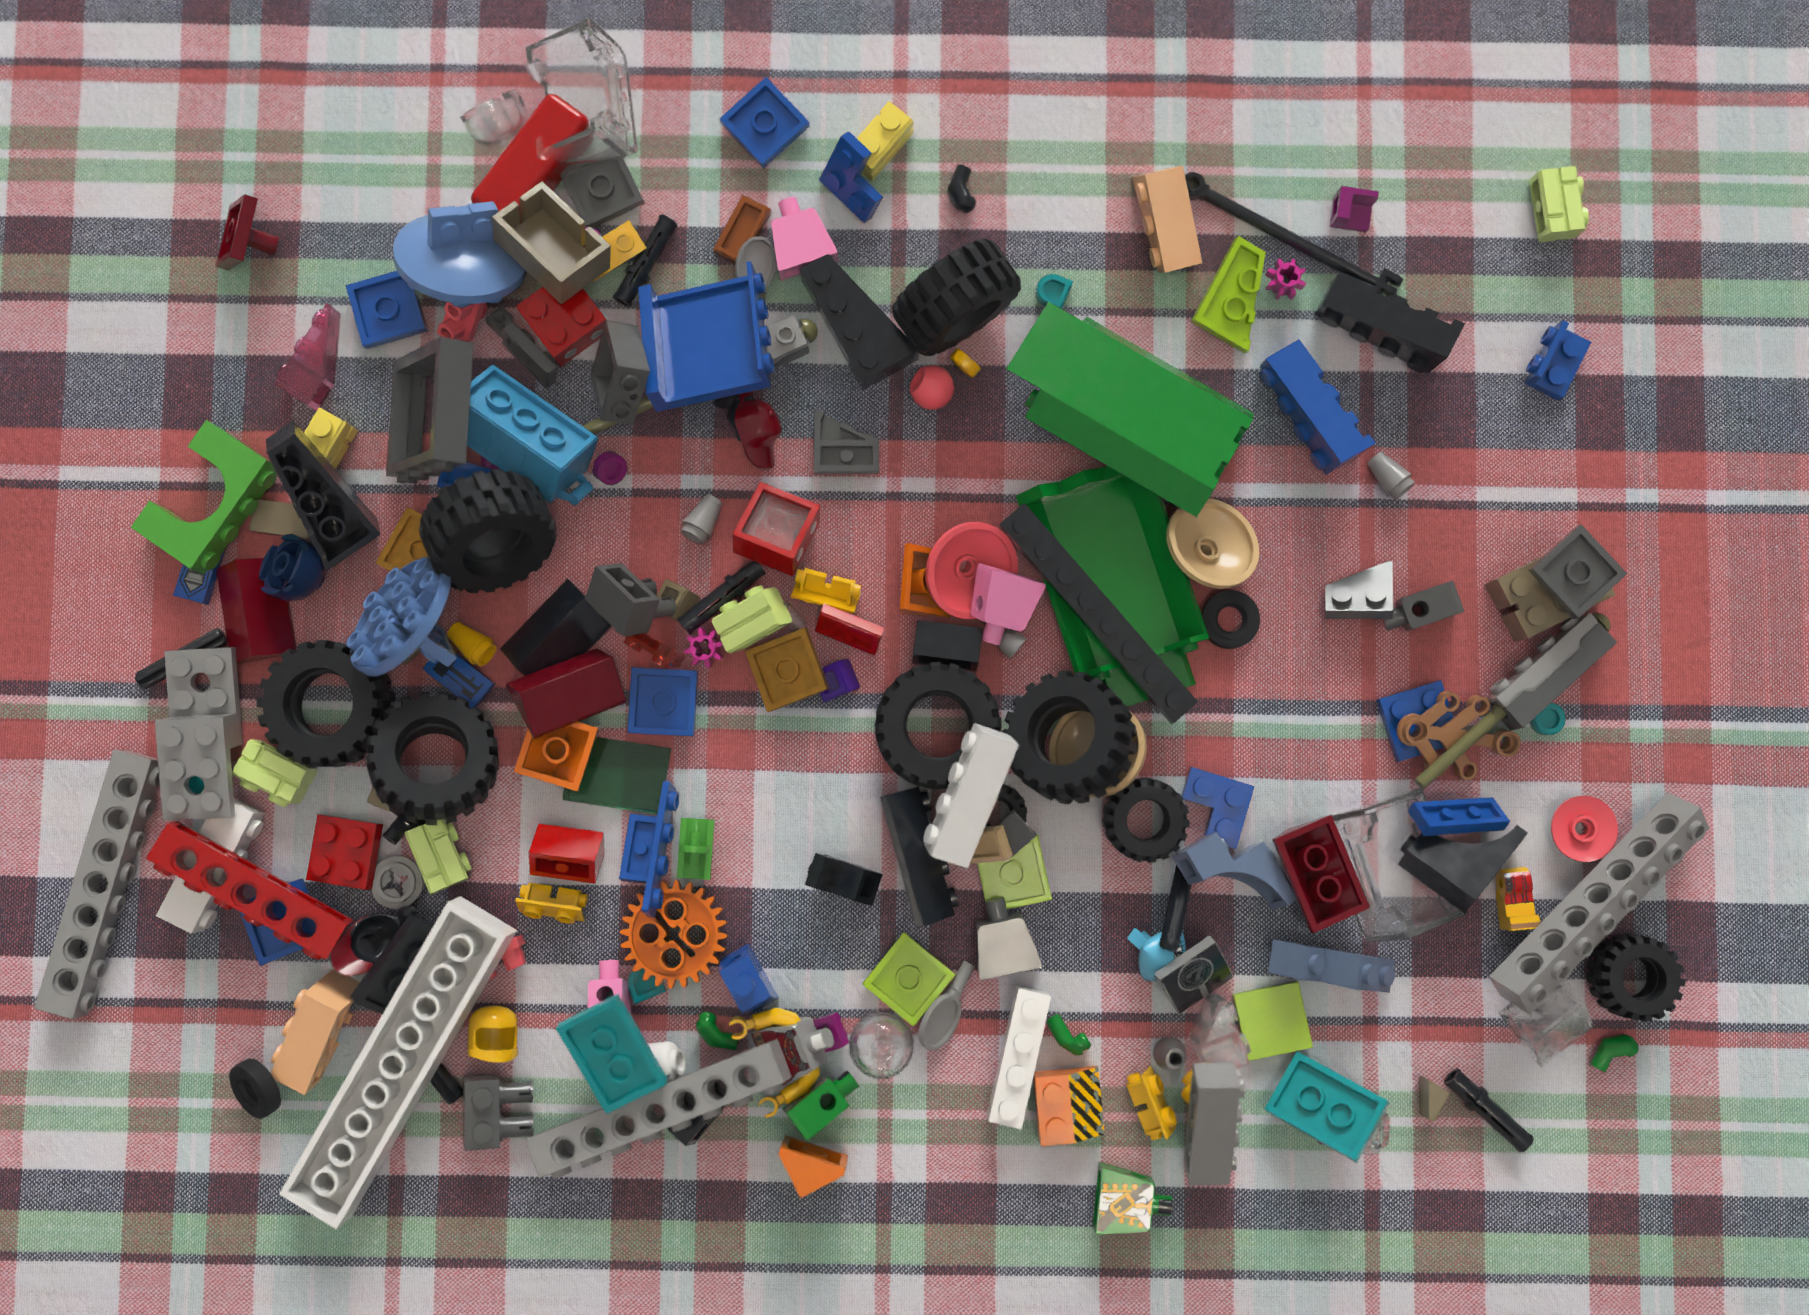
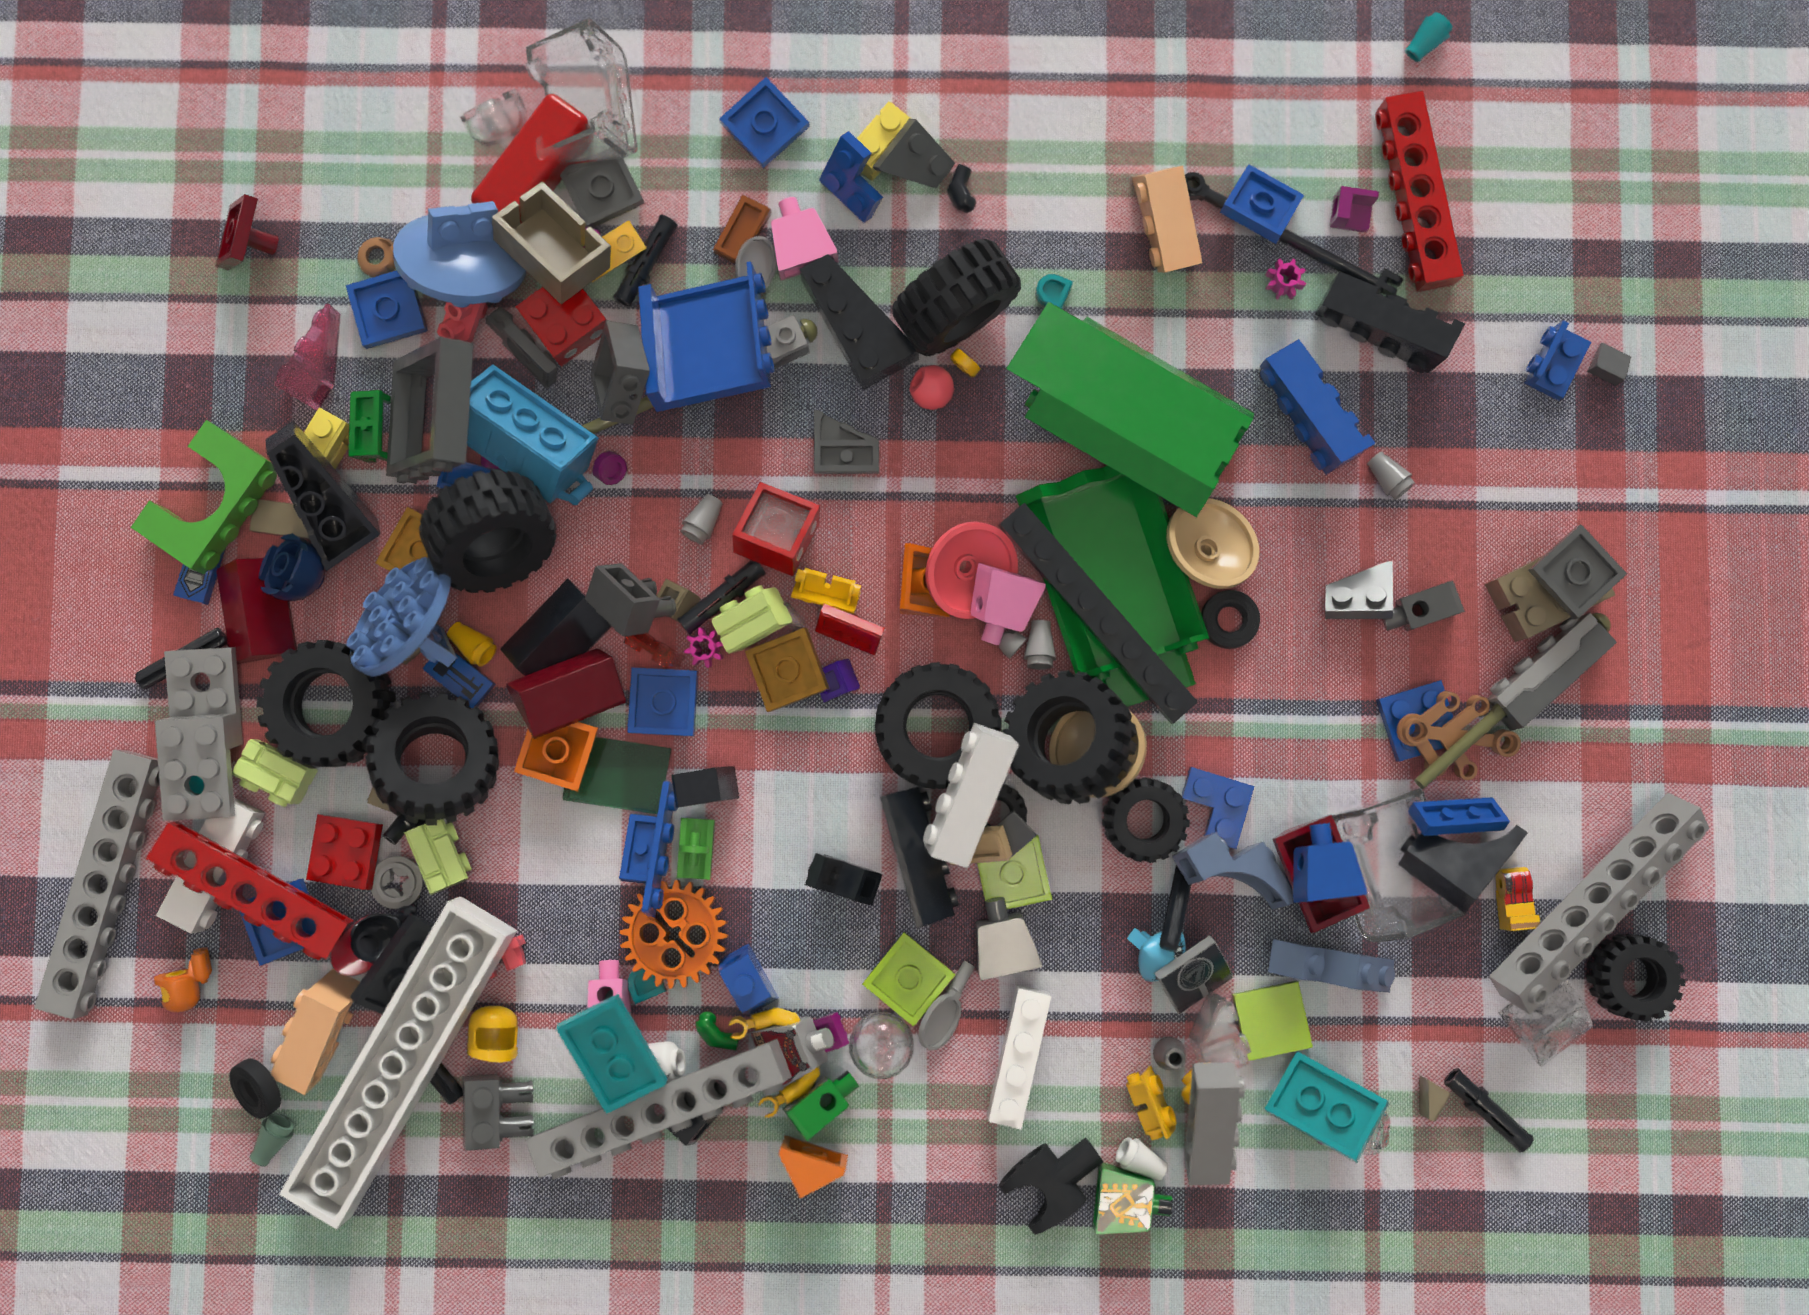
(181, 987): none -> orange piece
(271, 1138): none -> sand green cone
(367, 425): none -> green hinge
(387, 264): none -> medium nougat piece
(564, 907): yellow hinge -> none
(569, 851): red brick -> none
(705, 786): none -> black slope
(754, 425): dark red hair -> none
(915, 156): none -> dark grey wing
(947, 644): black hinge -> none
(1040, 646): none -> light grey cone
(1055, 1179): none -> black connector
(1064, 1038): green arm -> none
(1068, 1105): slope -> none
(1138, 1158): none -> white cone
(1231, 297): lime wing -> none
(1261, 203): none -> blue plate
(1326, 868): none -> blue torso
(1411, 112): none -> red brick
(1430, 35): none -> teal cone
(1549, 720): teal tile -> none
(1558, 204): yellowish green brick -> none
(1599, 828): coral dish -> none
(1610, 364): none -> dark grey slope
(1613, 1047): green arm -> none

